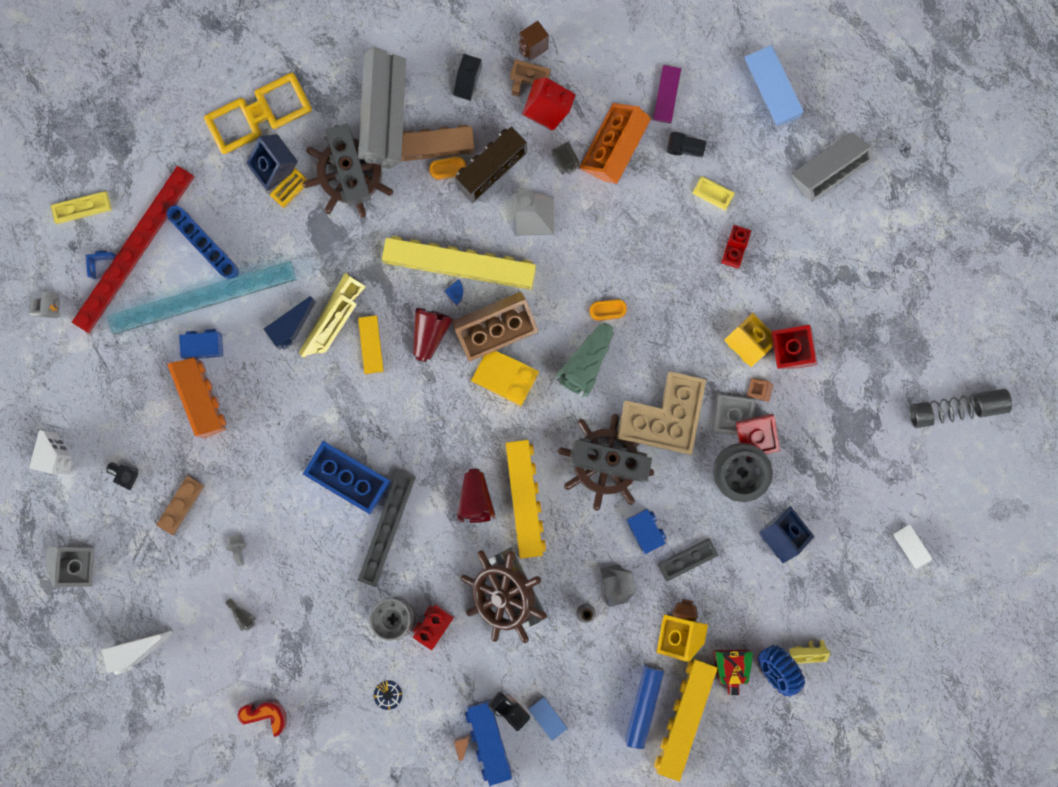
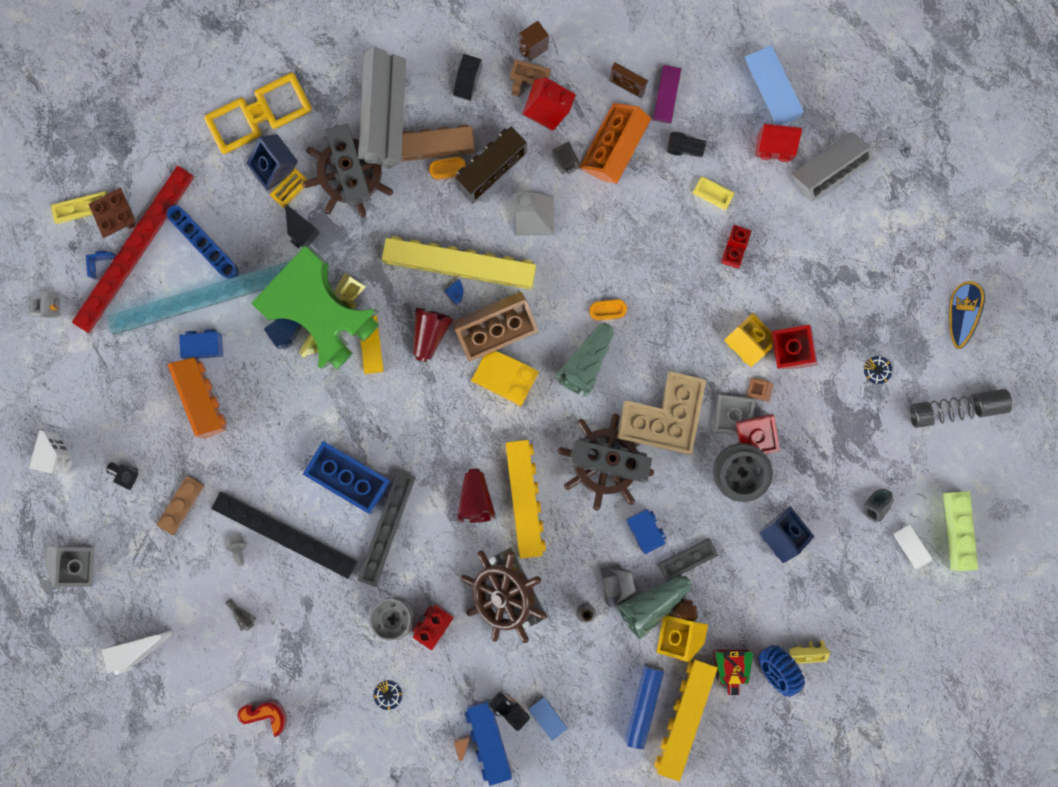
(112, 213): none -> copper hinge
(284, 535): none -> black plate
(299, 229): none -> black slope
(305, 296): none -> bright green brick
(628, 80): none -> reddish brown tile
(647, 609): none -> sand green cone
(778, 142): none -> red slope
(878, 370): none -> dark blue piece
(878, 505): none -> dark grey rock
(960, 531): none -> yellowish green brick
(965, 312): none -> shield

